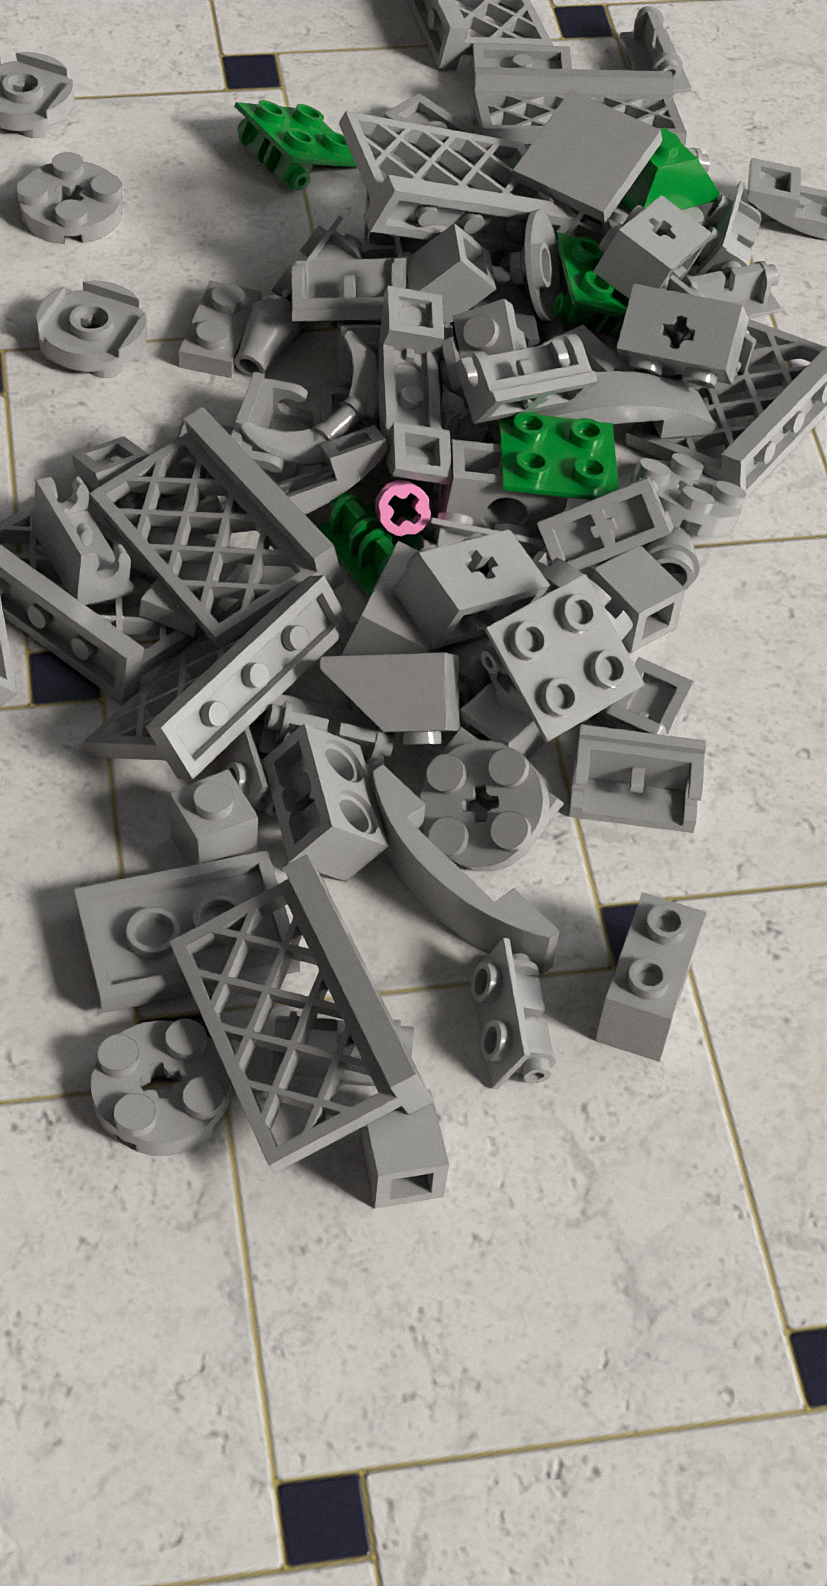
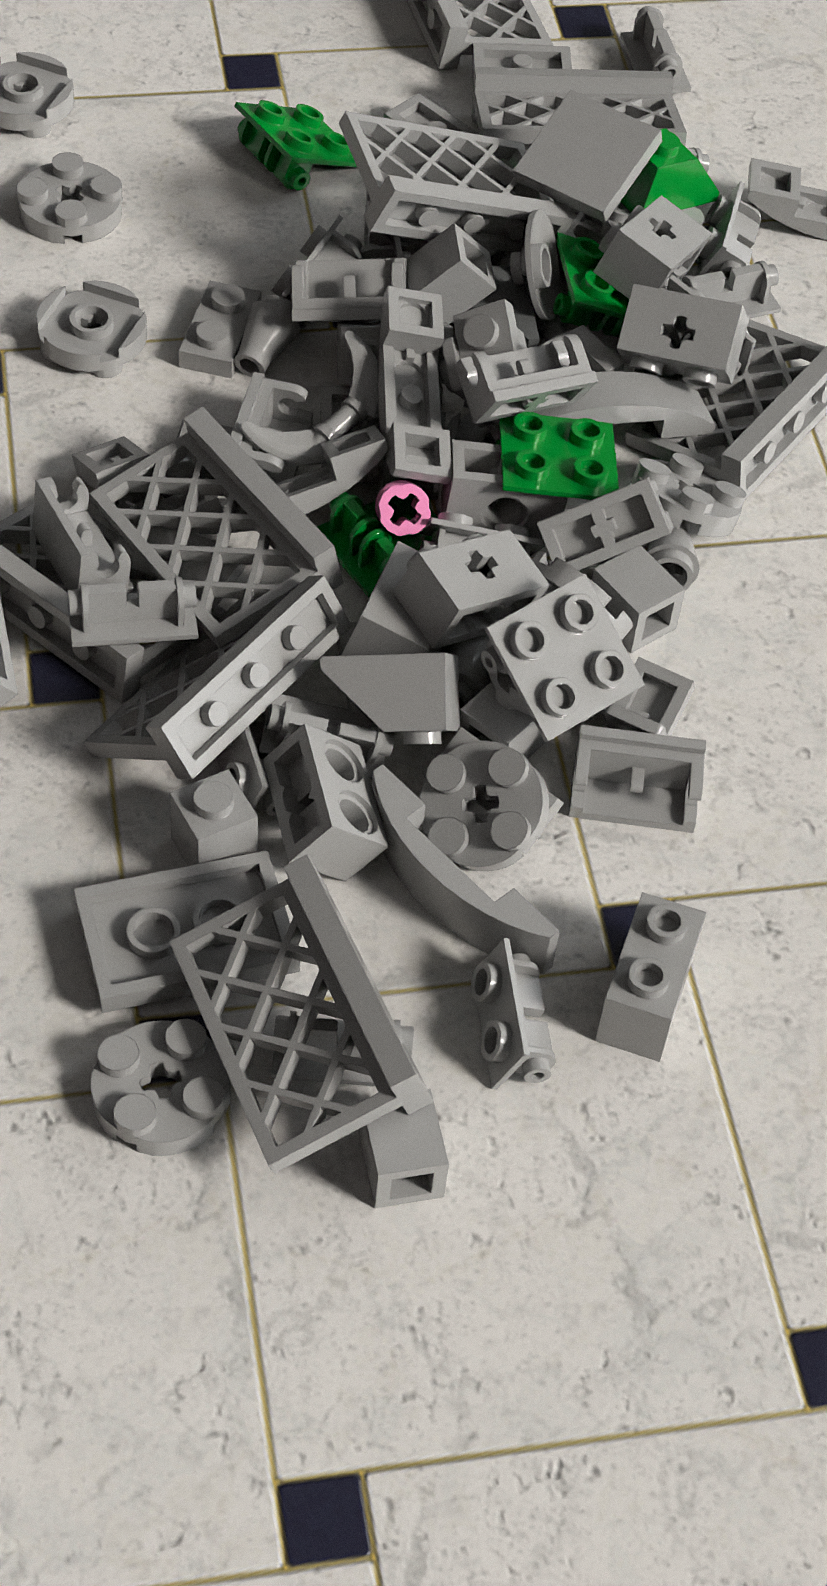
(112, 617): none -> light grey hinge

